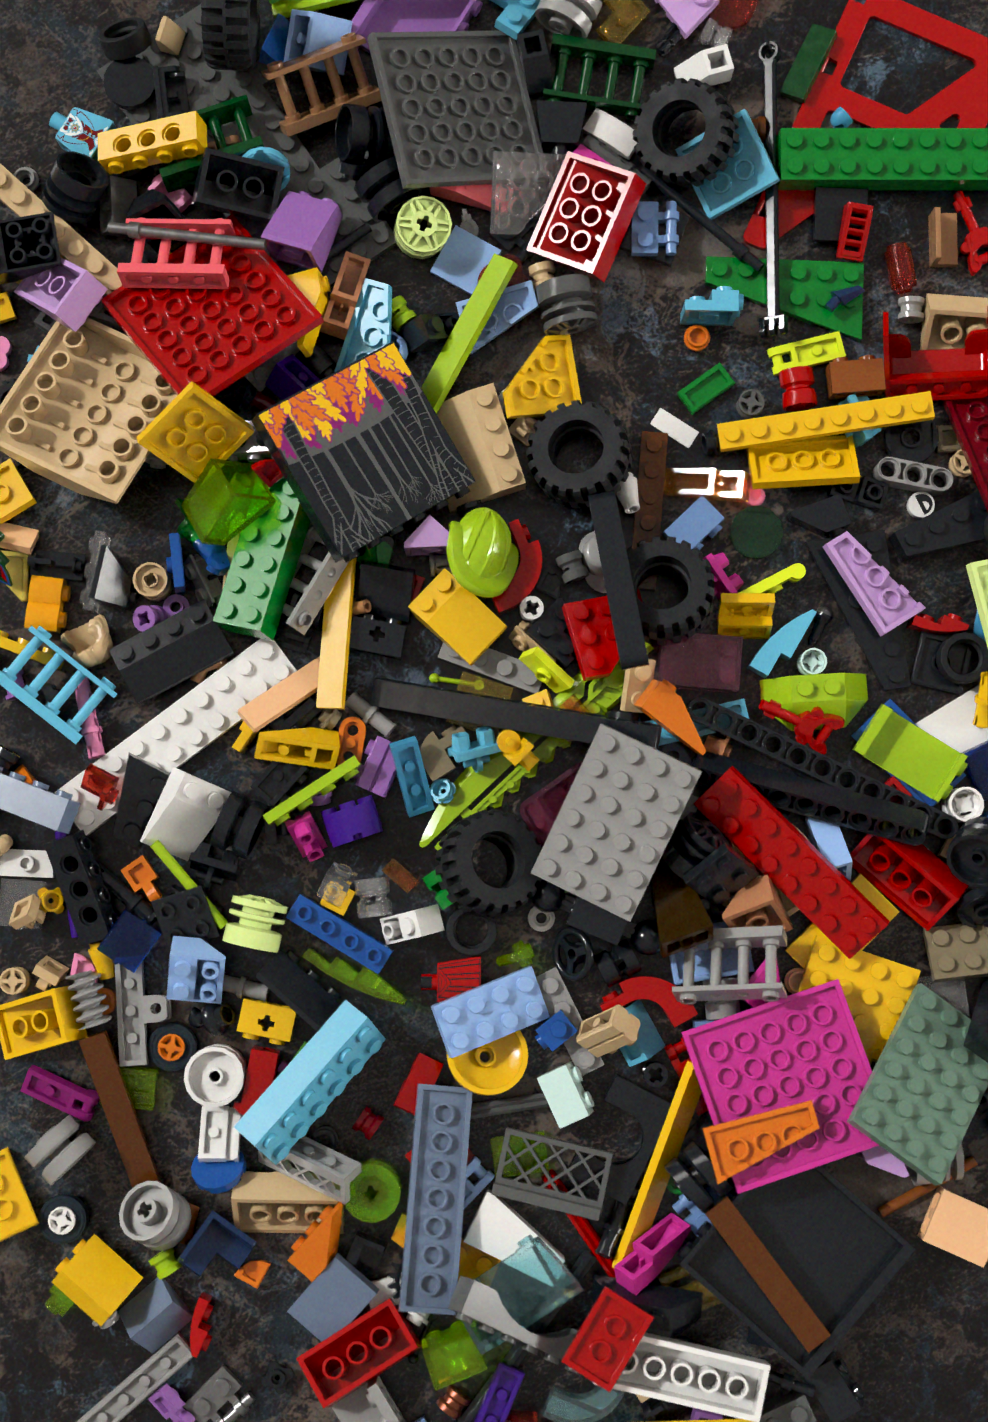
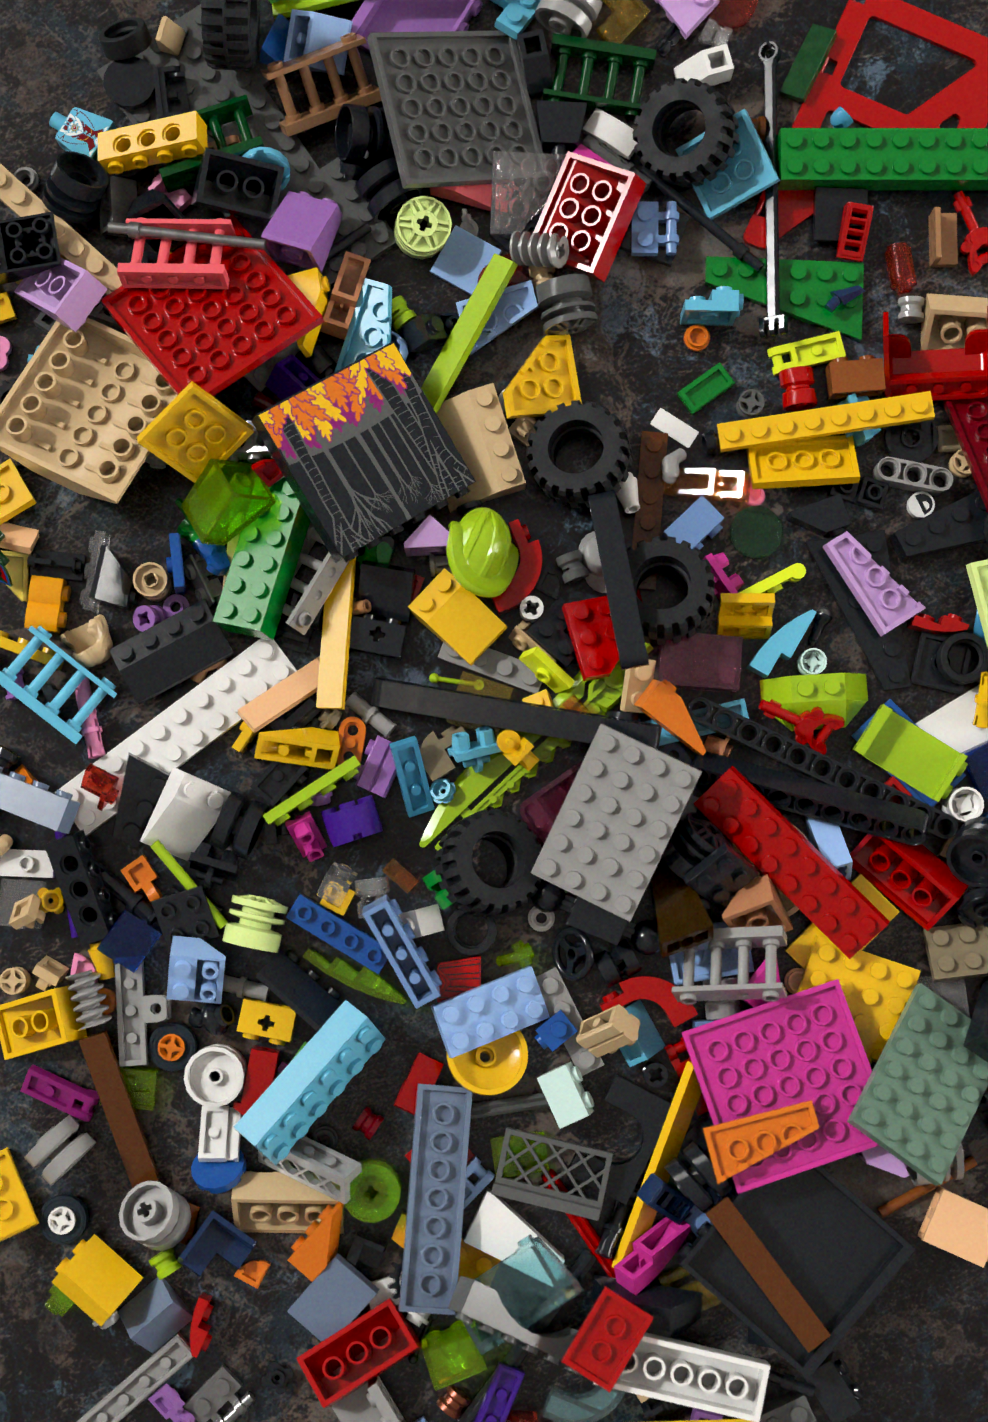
(401, 951): none -> medium blue brick
(539, 250): none -> light grey piece
(664, 1199): none -> dark blue slope
(670, 465): none -> light grey arm

